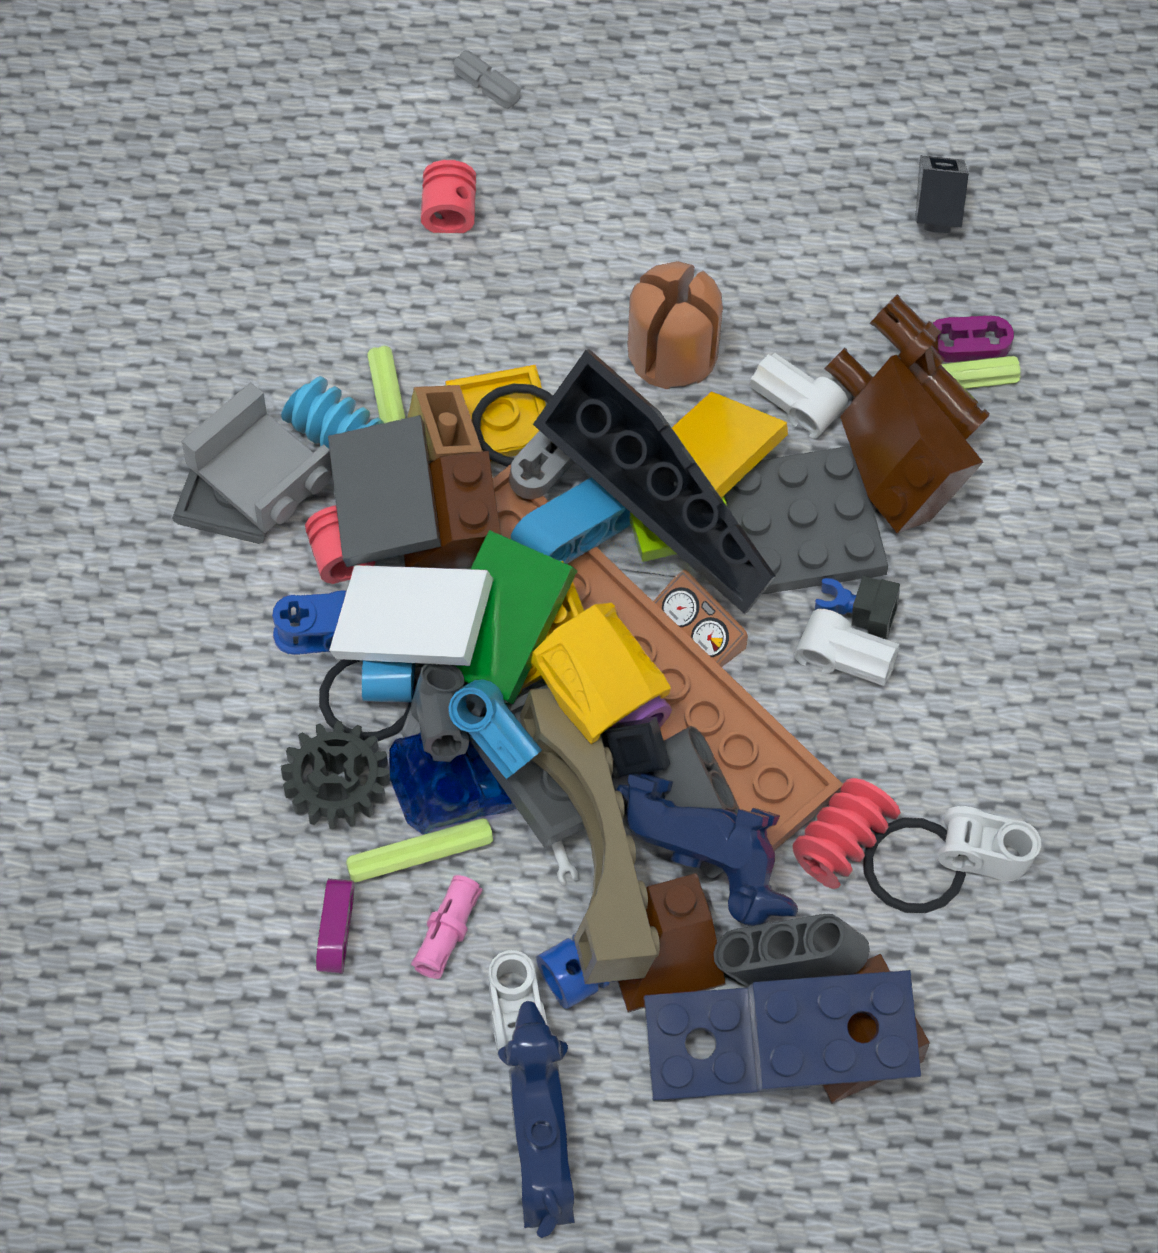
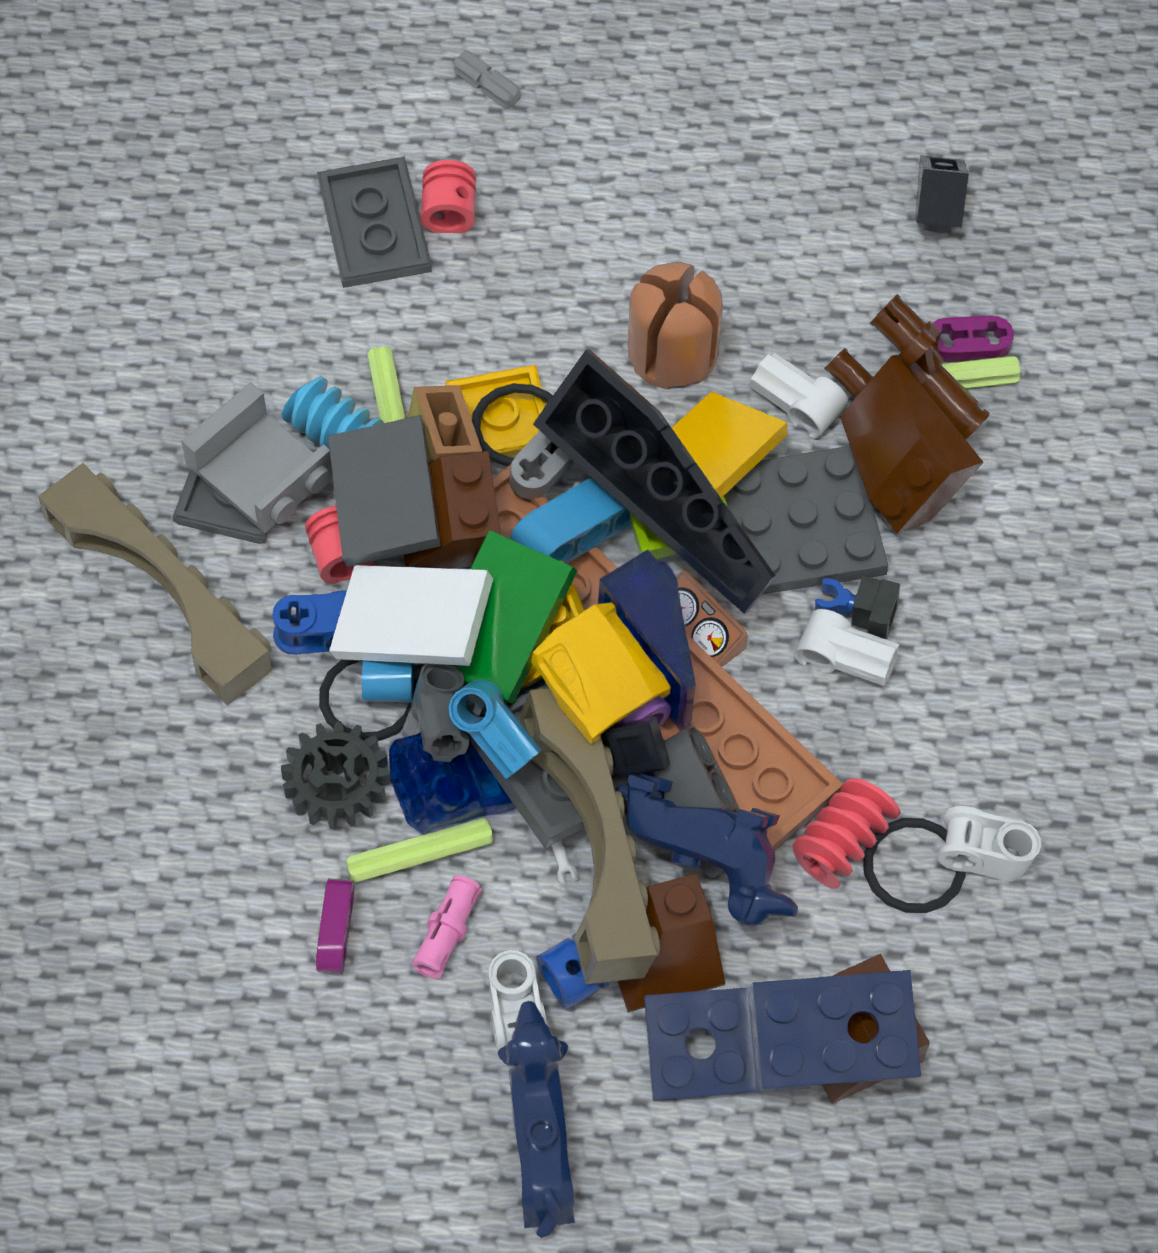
(93, 518): none -> dark tan arch
(374, 222): none -> dark grey tile
(652, 611): none -> clear blue slope
(792, 950): dark grey beam -> none

